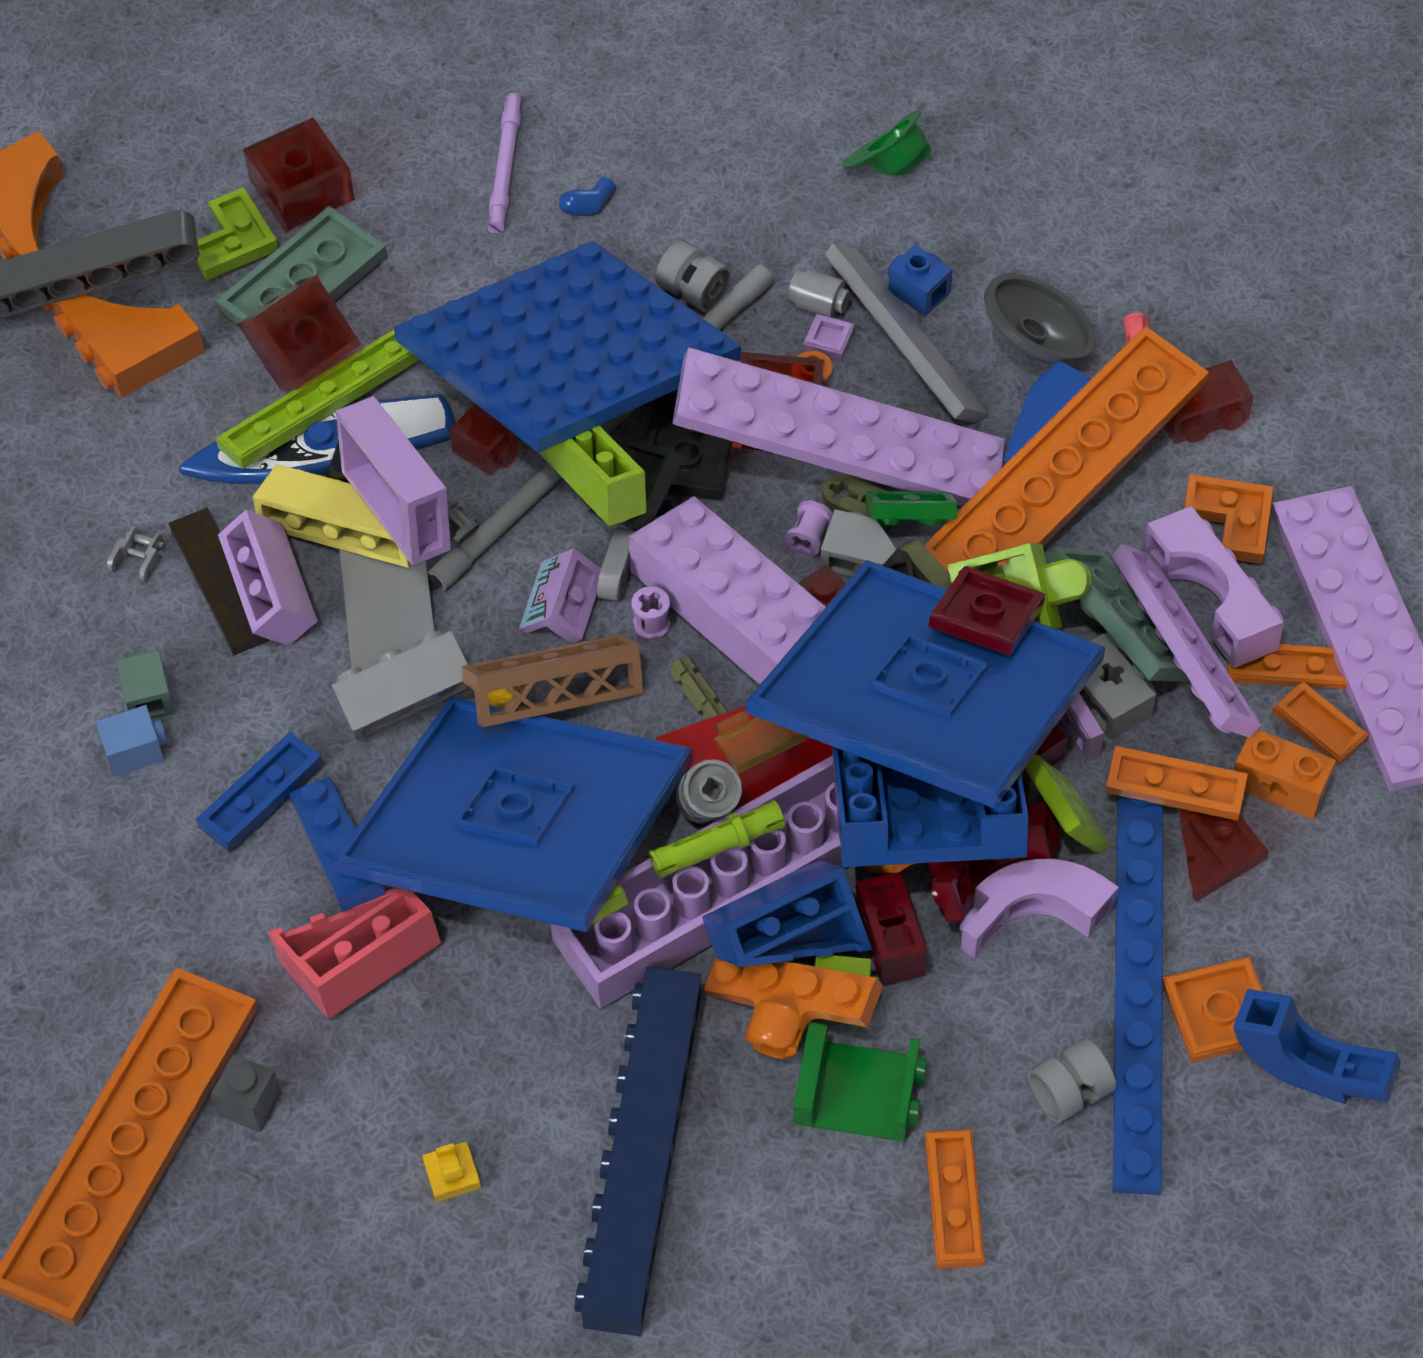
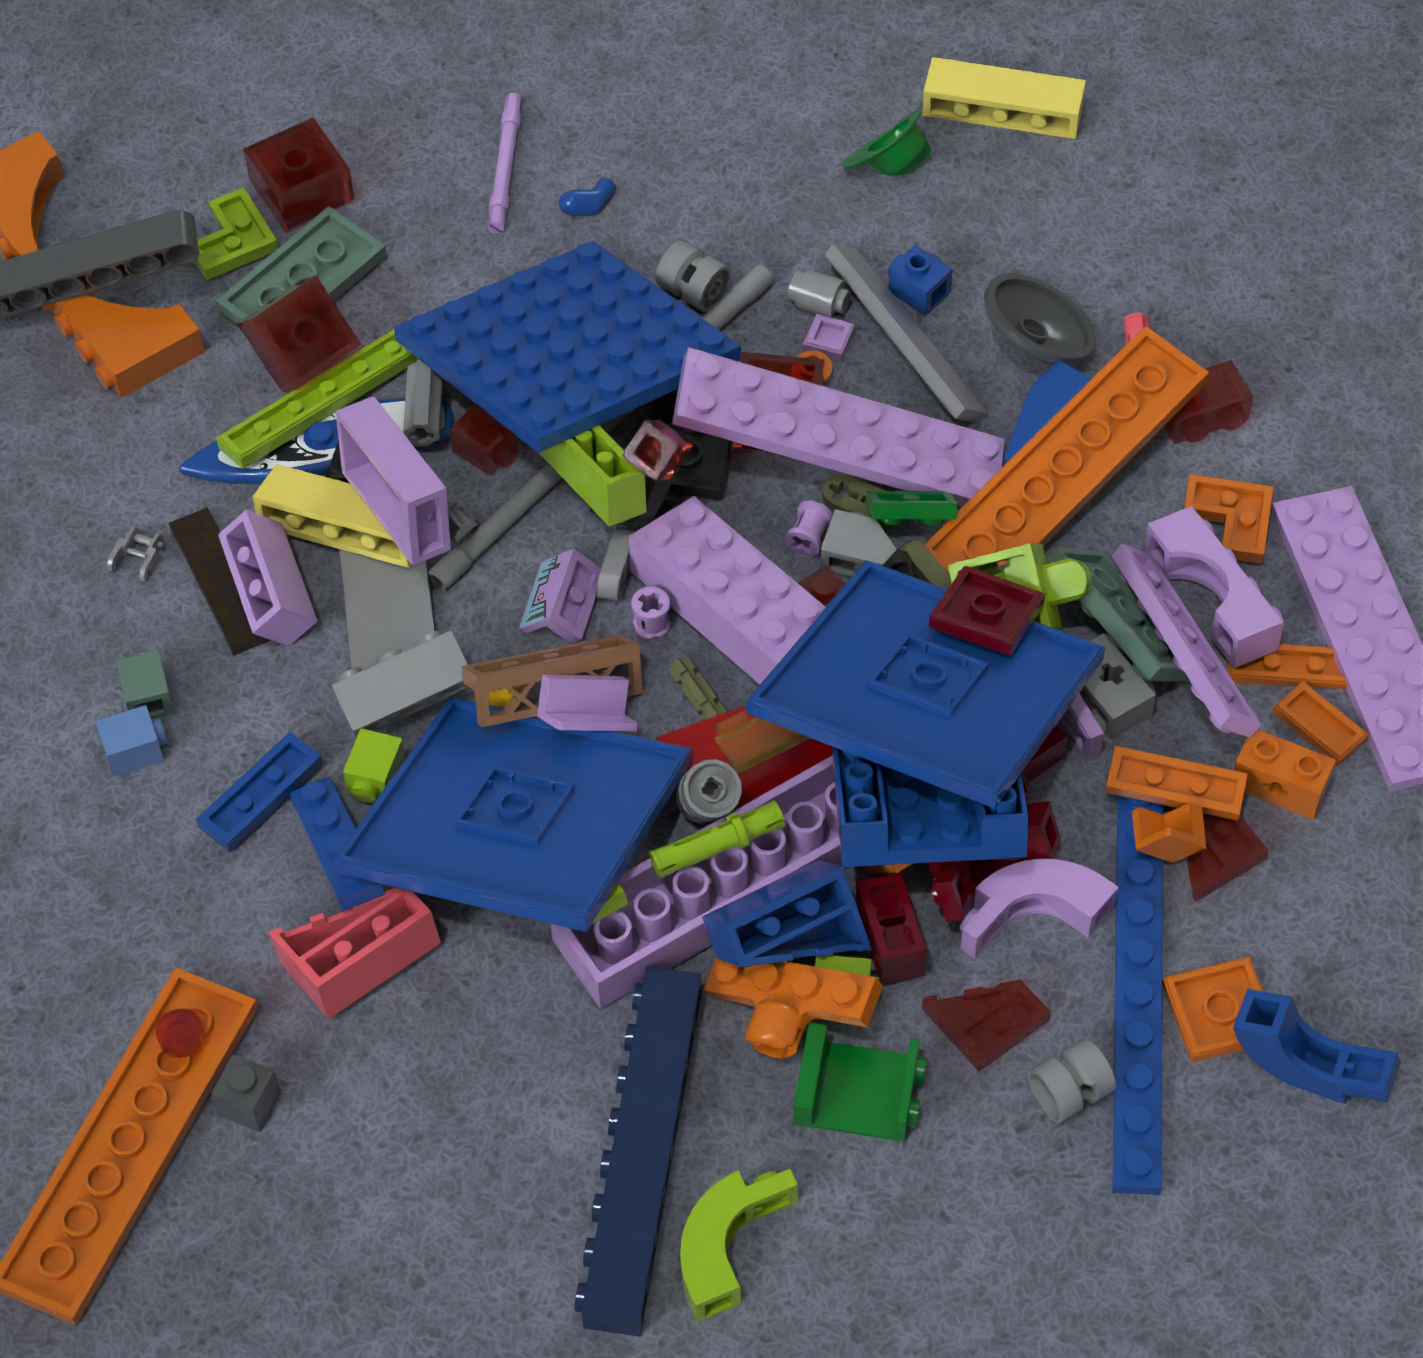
(179, 1033): none -> clear red tile
(372, 764): none -> lime brick
(422, 404): none -> light grey axle
(451, 1171): yellow tile -> none
(585, 703): none -> lavender panel
(657, 450): none -> clear red brick
(713, 1222): none -> lime arch
(954, 1199): orange tile -> none
(988, 1020): none -> clear red wing
(1003, 97): none -> light yellow brick
(1067, 805): lime tile -> none
(1171, 834): none -> orange panel

